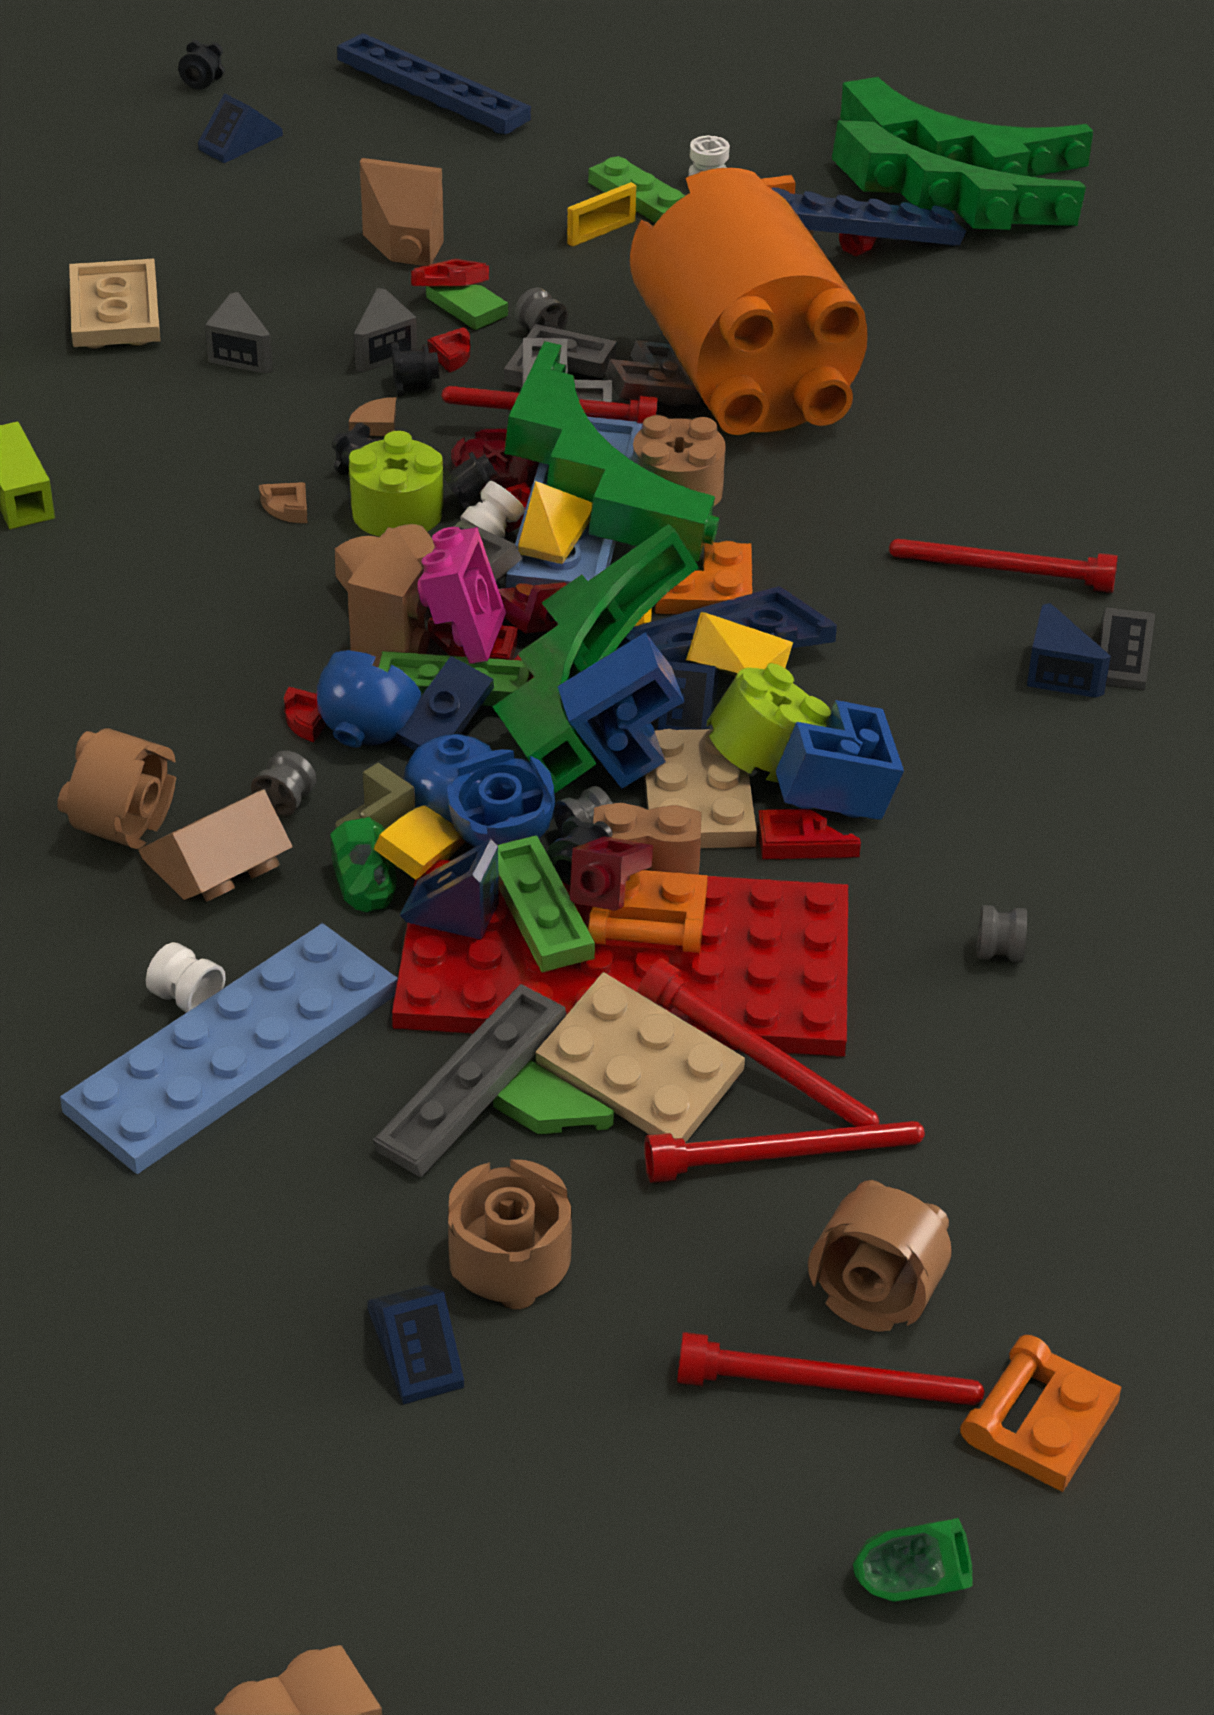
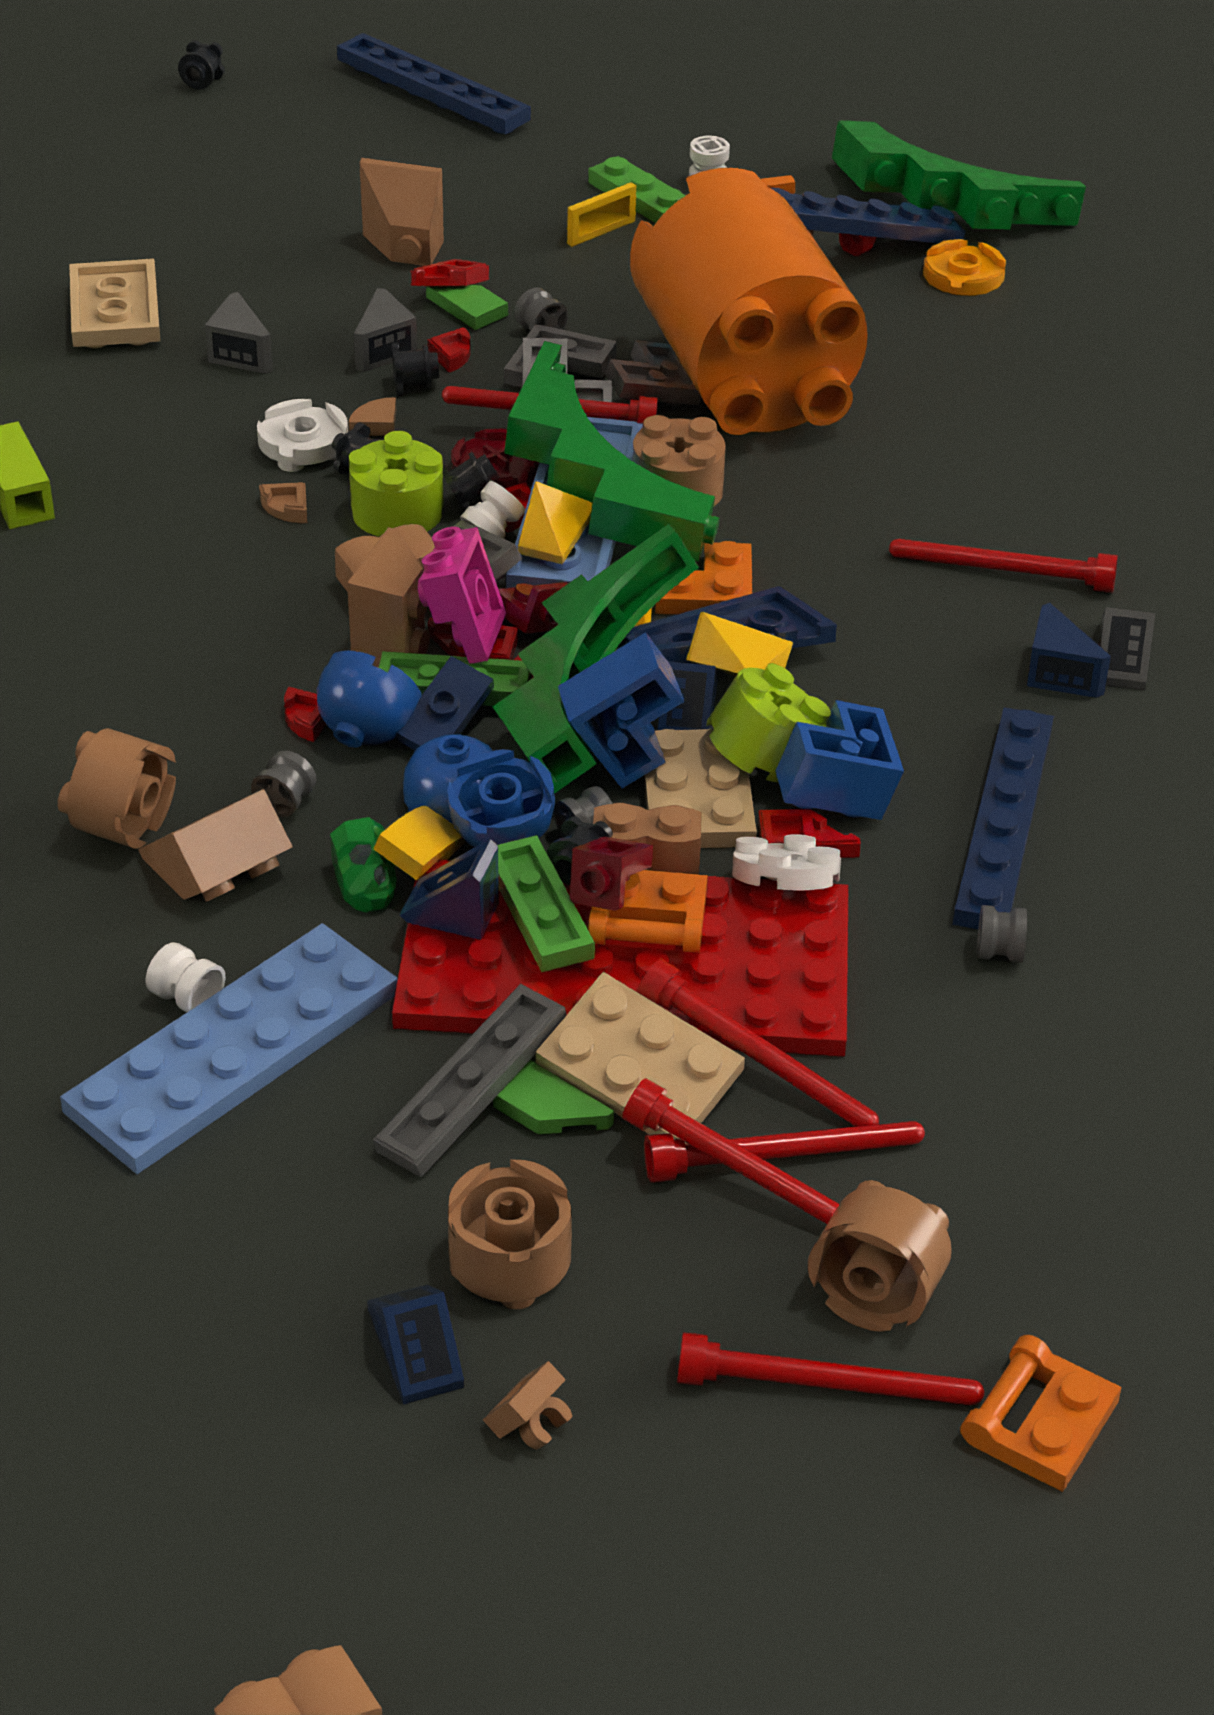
(236, 130): dark blue slope -> none
(300, 433): none -> white plate
(385, 797): olive panel -> none
(526, 1403): none -> medium nougat tile
(653, 1109): none -> red piece
(792, 864): none -> white plate
(915, 1561): rock -> none
(963, 268): none -> light orange tile
(975, 143): green arch -> none
(1004, 815): none -> dark blue plate

